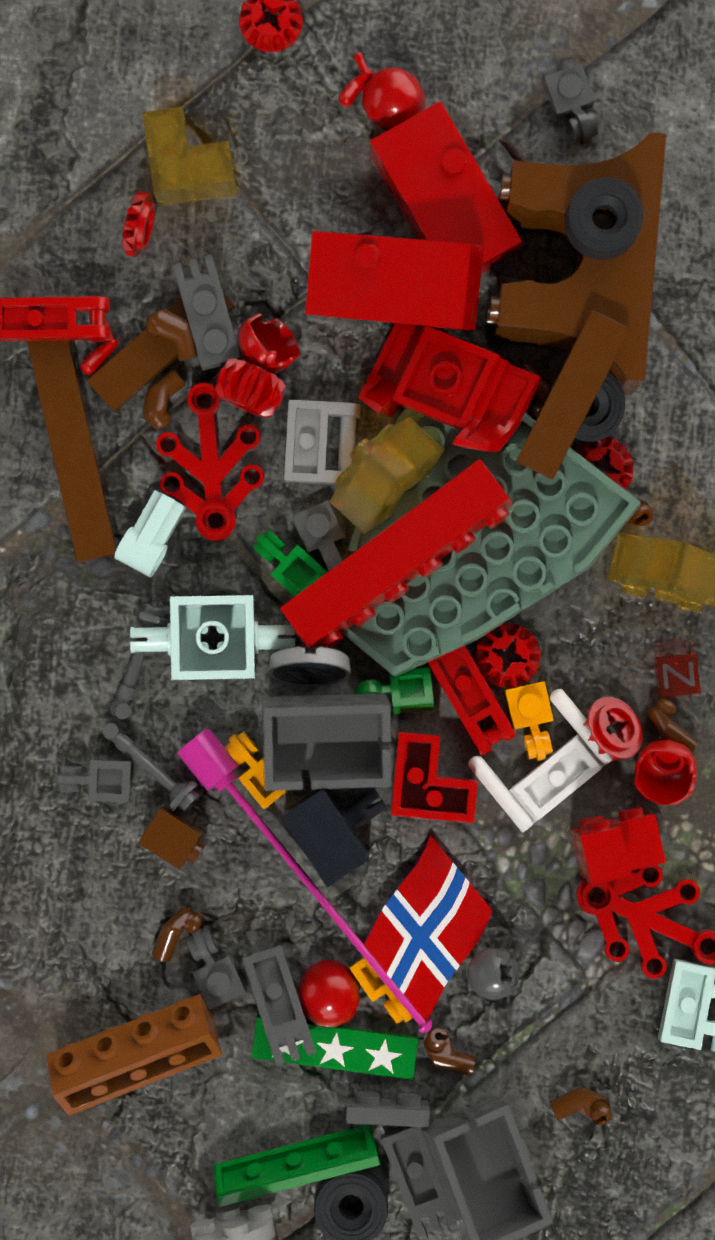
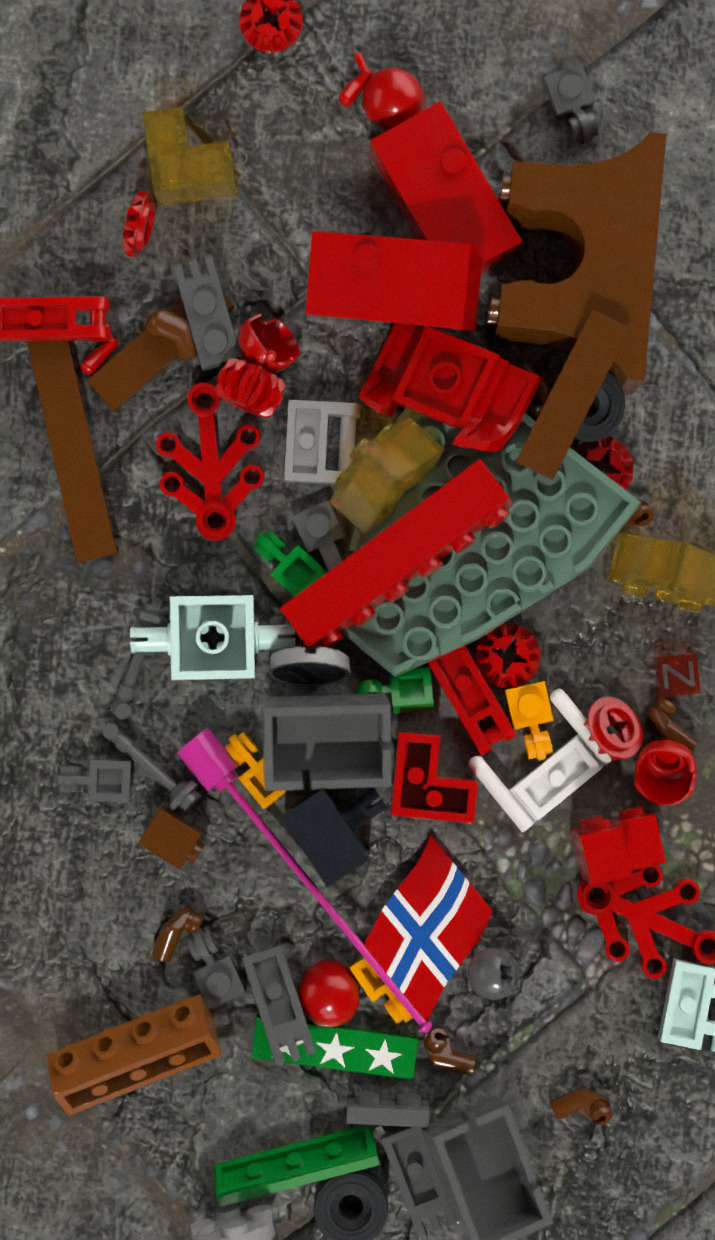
(146, 542): light aqua piece -> none
(157, 400): reddish brown arm -> none
(617, 198): black tyre -> none

